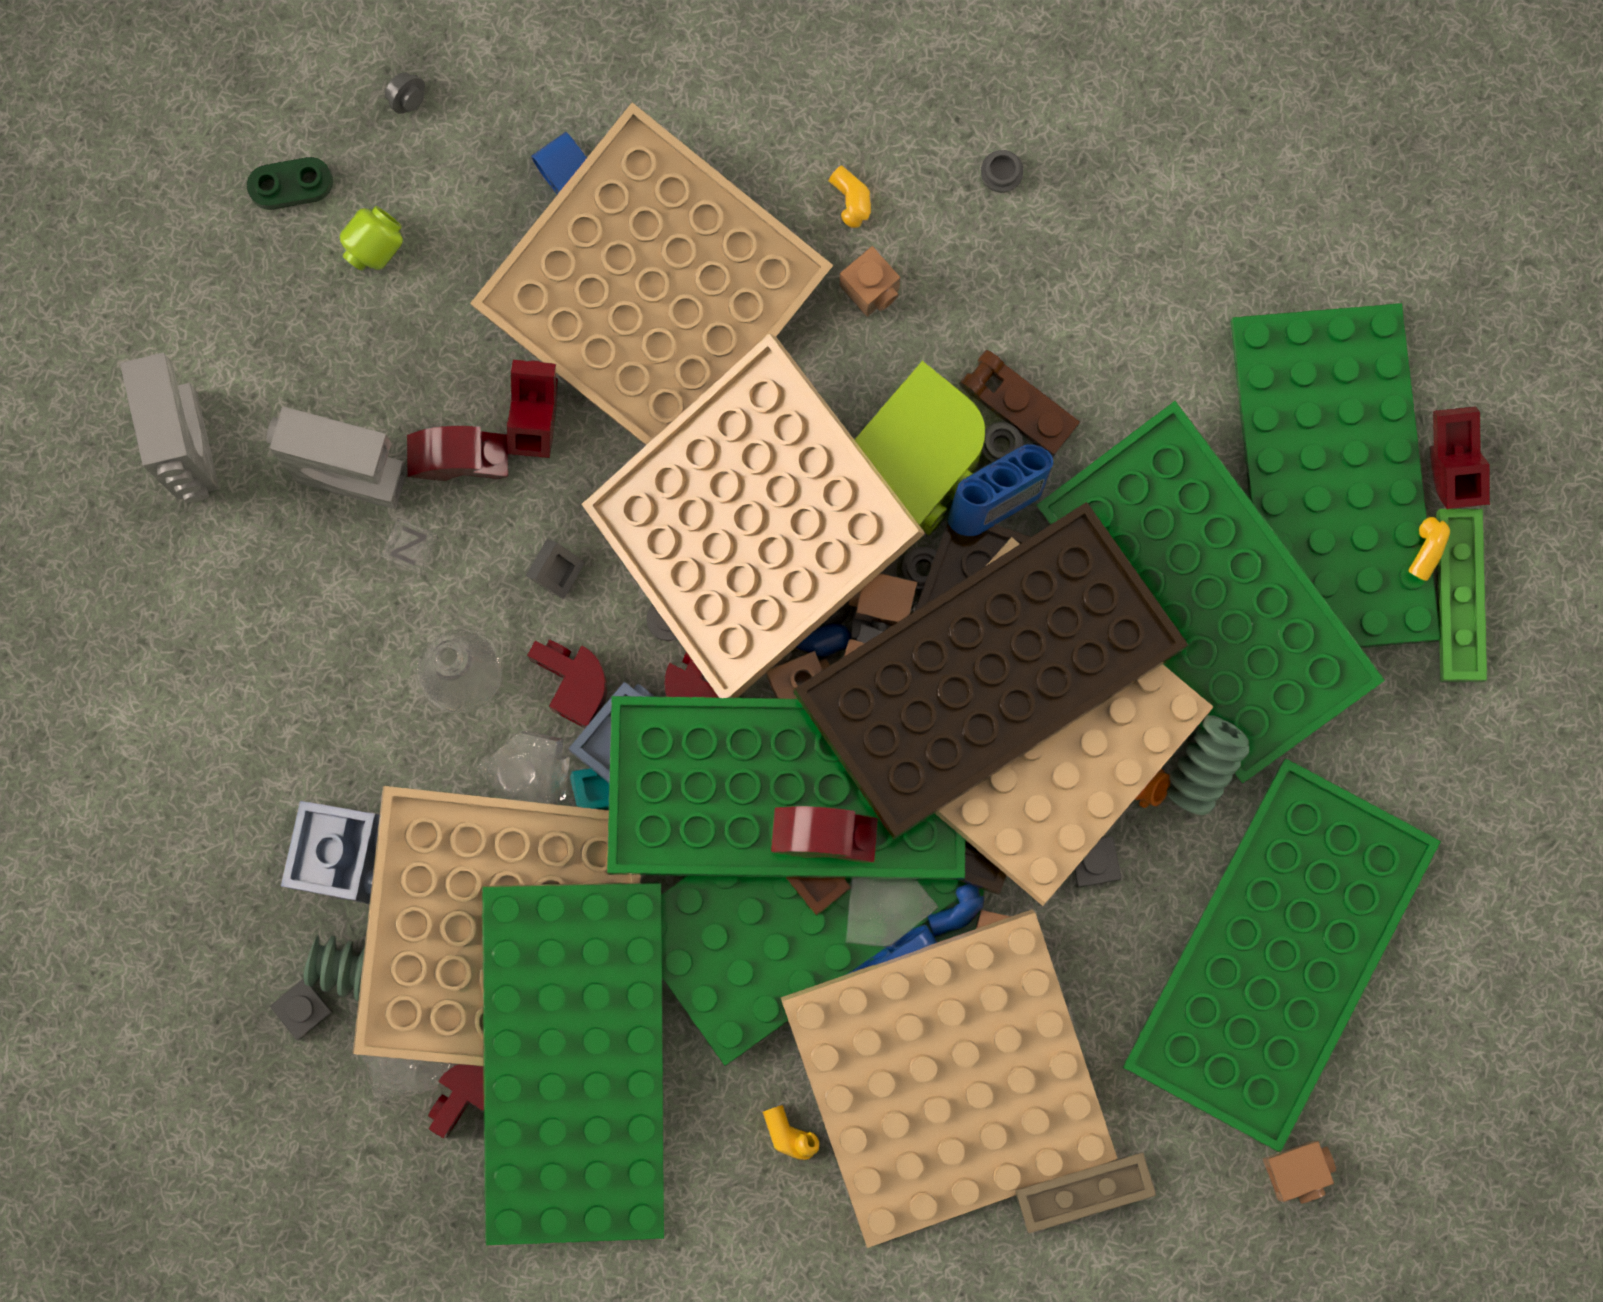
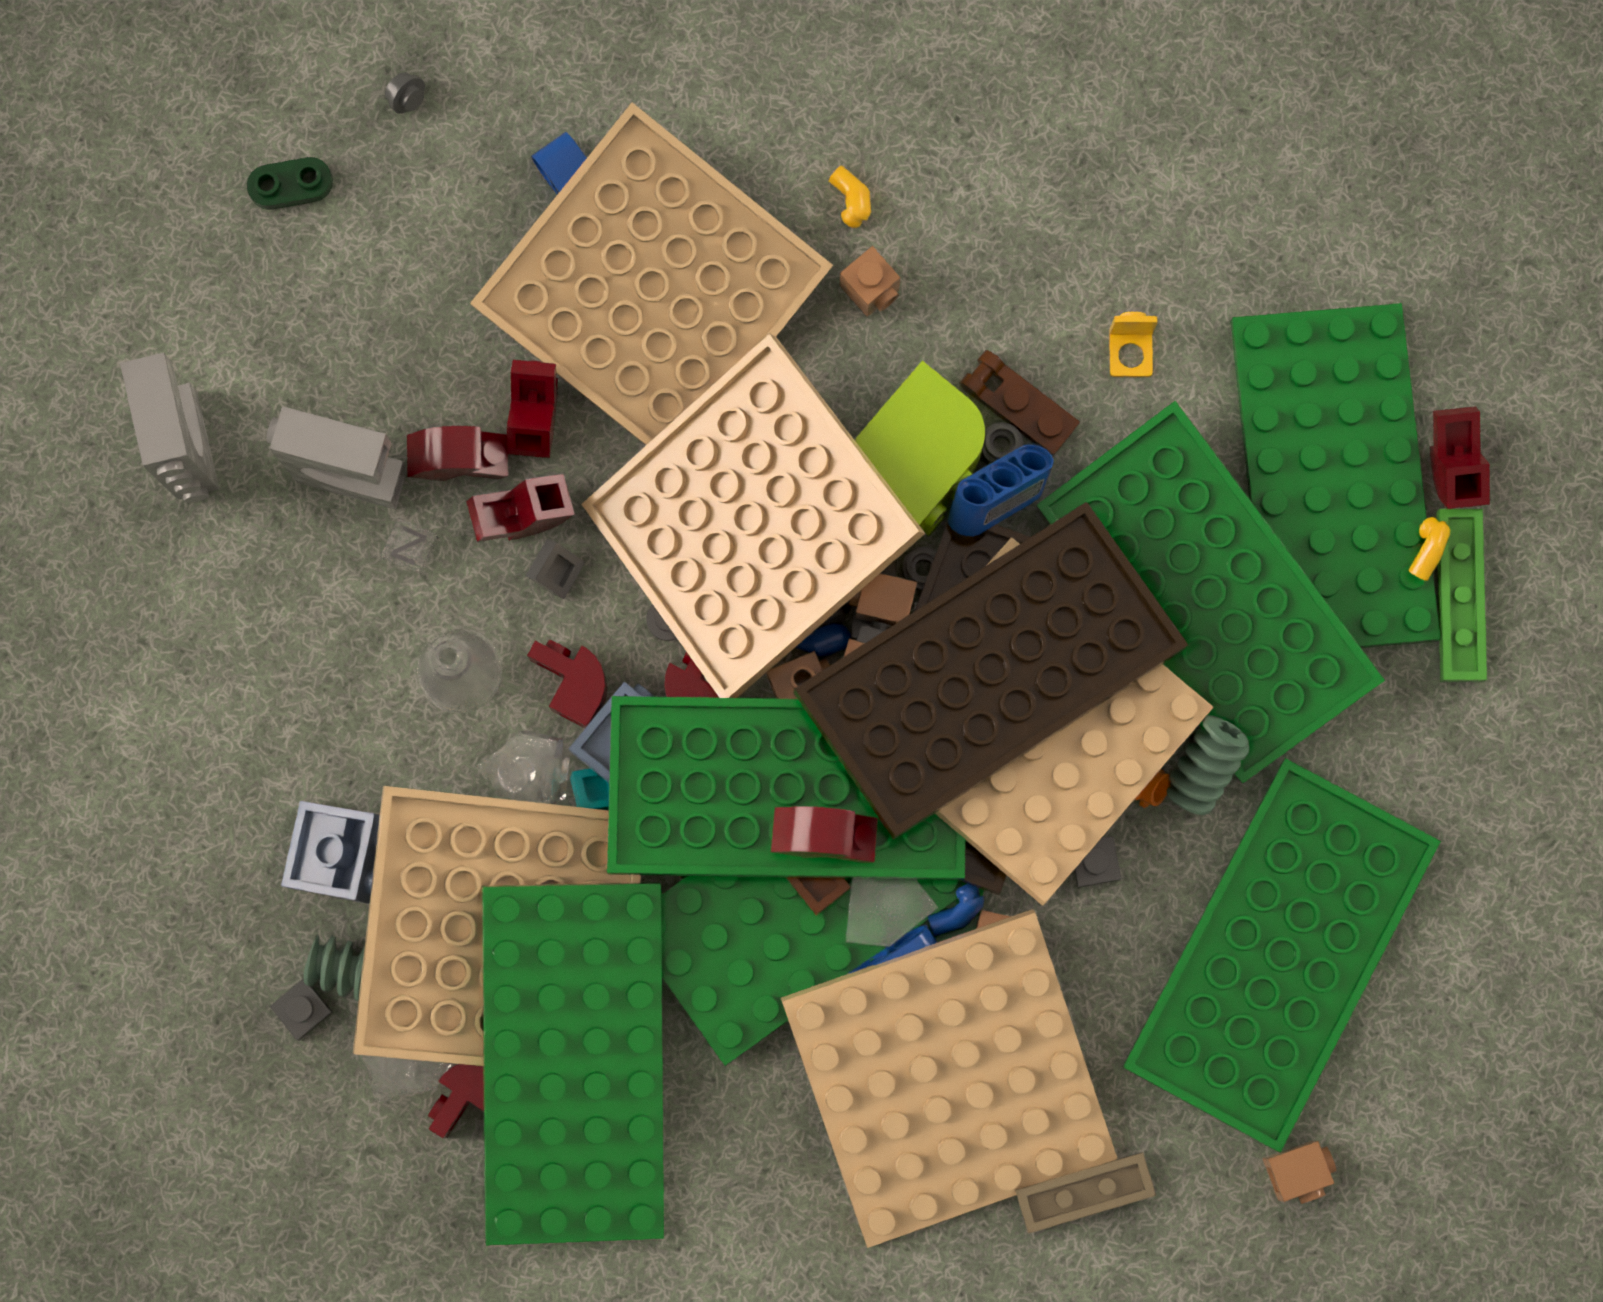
(371, 238): lime head -> none
(523, 511): none -> dark red brick
(788, 1139): yellow arm -> none
(1002, 171): dark grey plate -> none
(1132, 329): none -> yellow bracket

